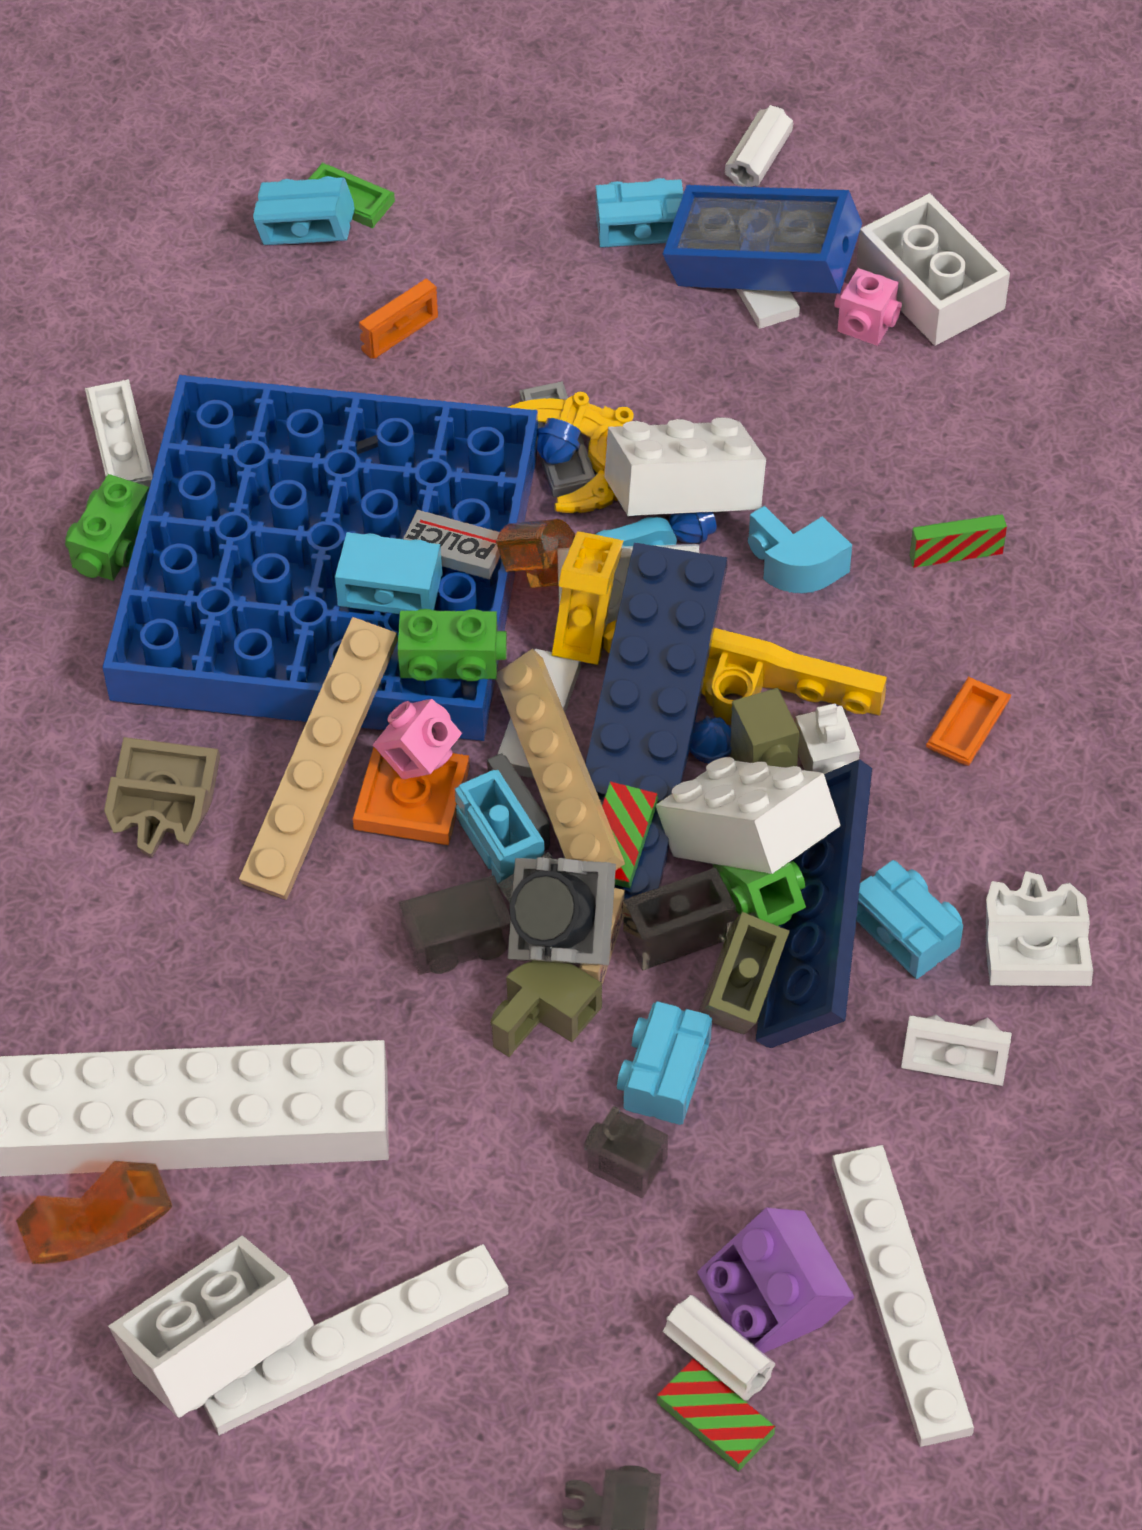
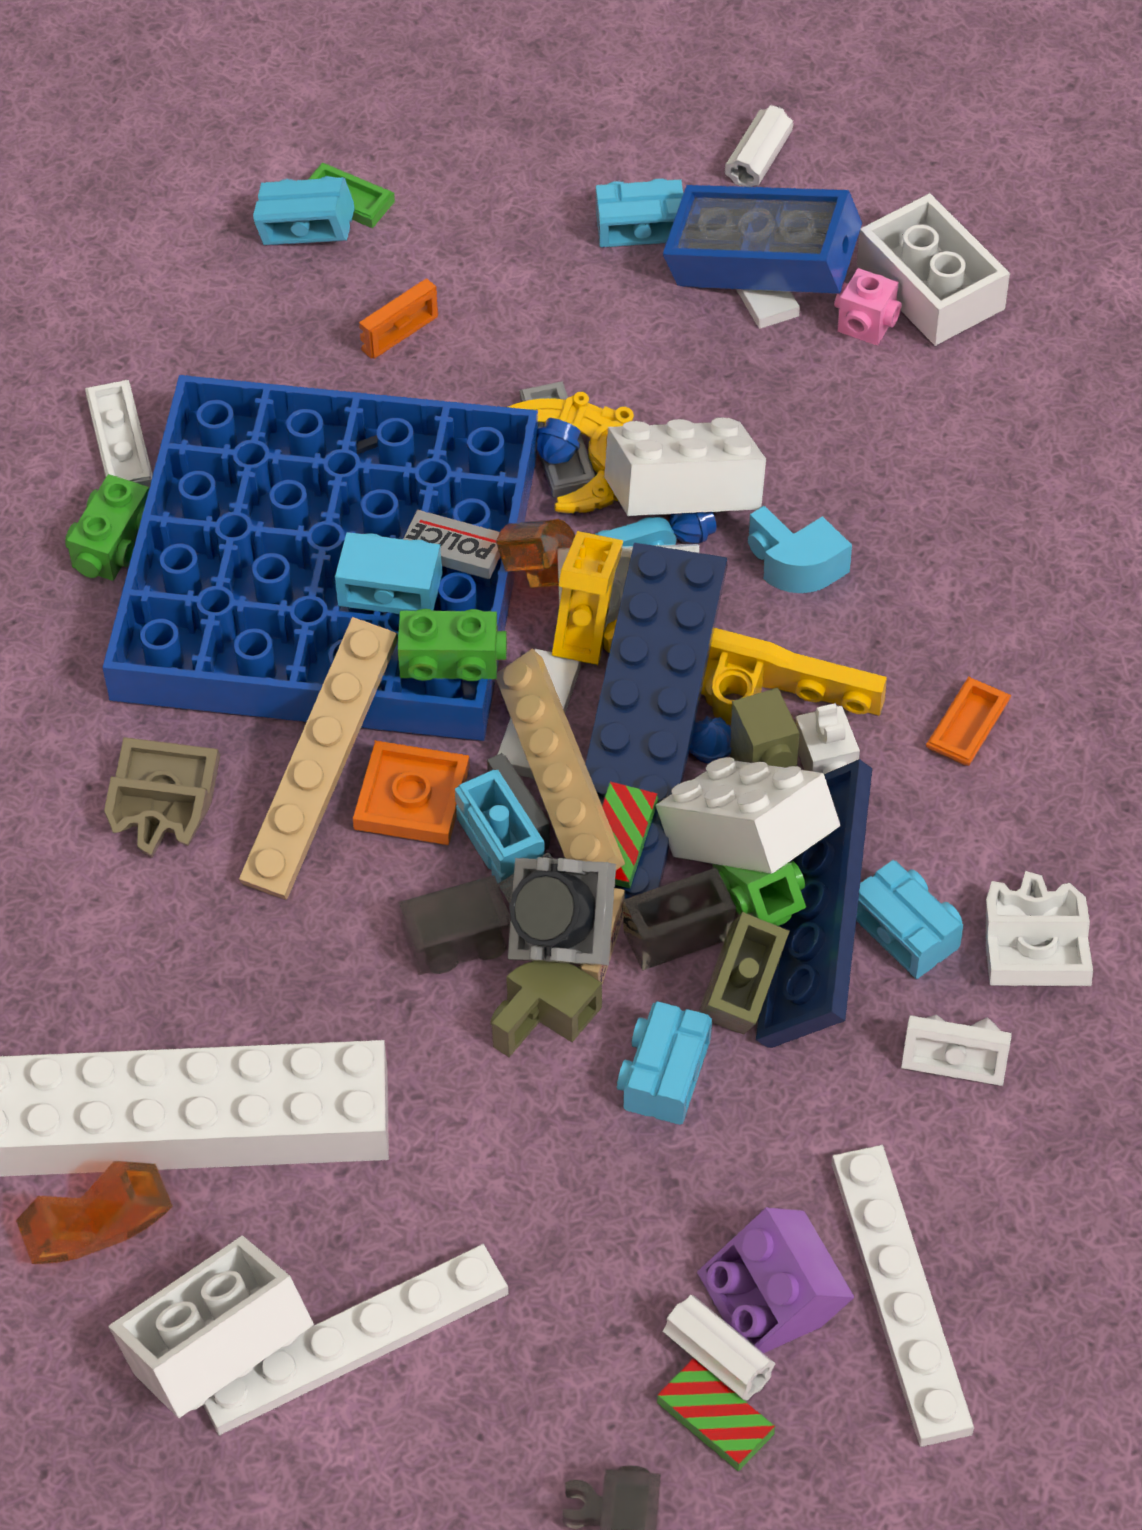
(417, 738): bright pink brick -> none
(626, 1151): clear smoke brick -> none
(958, 540): bright green tile -> none

